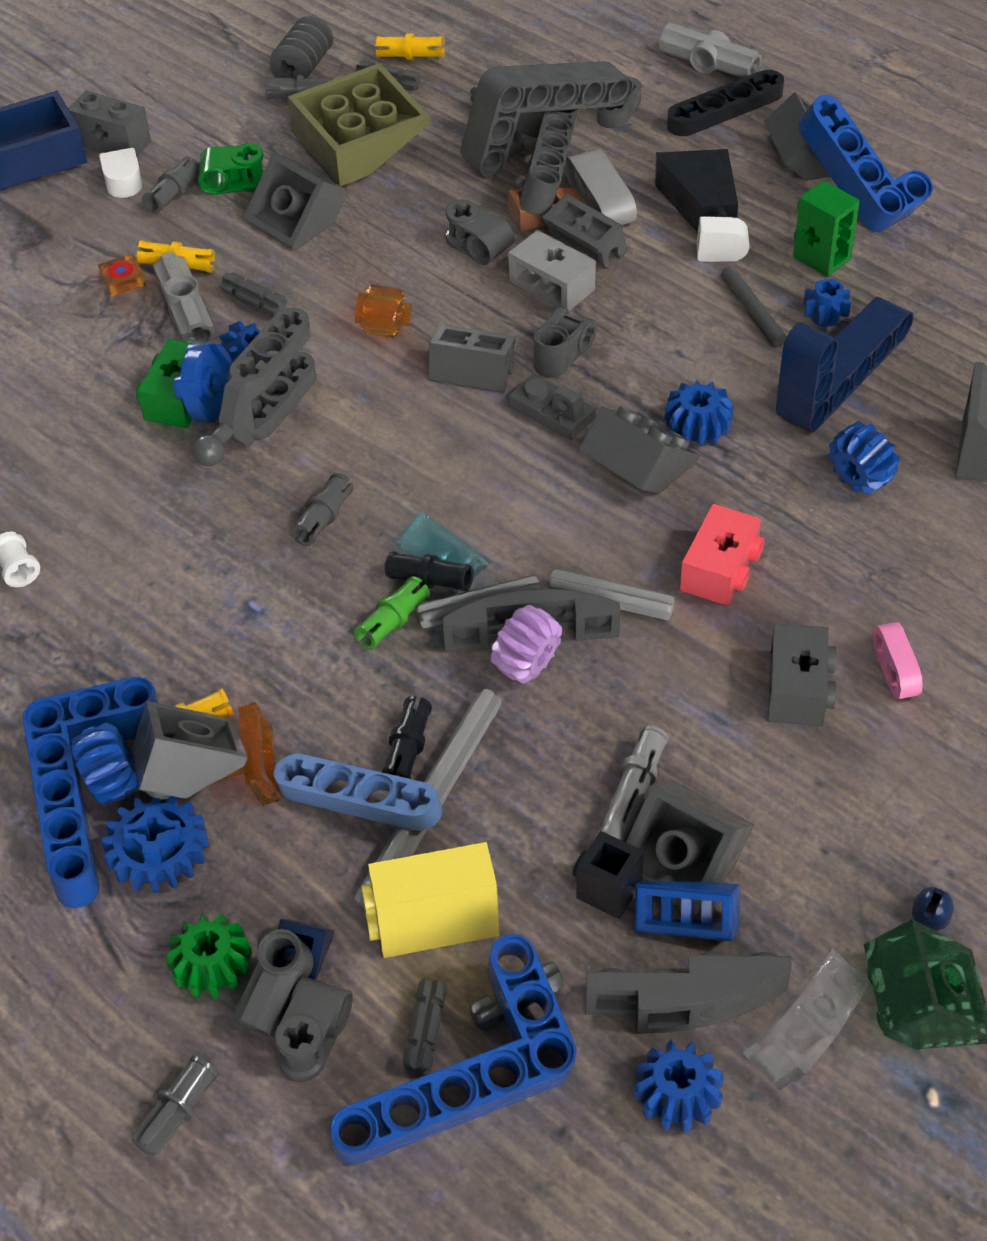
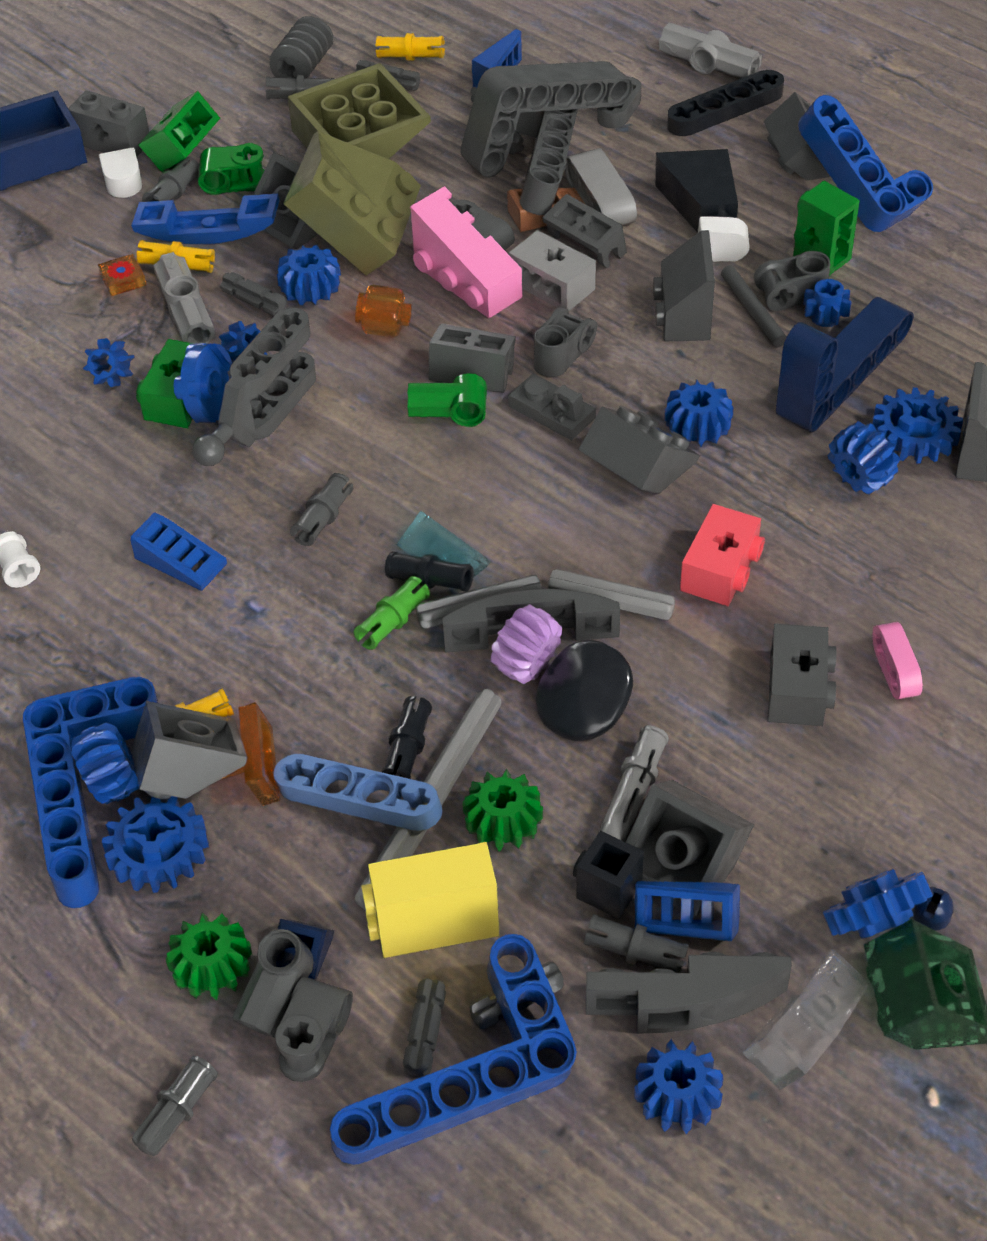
(100, 366): none -> blue gear
(158, 534): none -> blue slope
(179, 131): none -> green brick
(211, 226): none -> blue slope
(308, 274): none -> blue gear
(353, 200): none -> olive slope
(460, 400): none -> green piece
(461, 257): none -> bright pink wedge
(502, 810): none -> green gear
(503, 53): none -> blue slope
(584, 690): none -> black piece
(636, 944): none -> dark grey pin
(686, 291): none -> dark grey slope
(792, 278): none -> dark grey piece
(877, 903): none -> blue gear
(918, 424): none -> blue gear

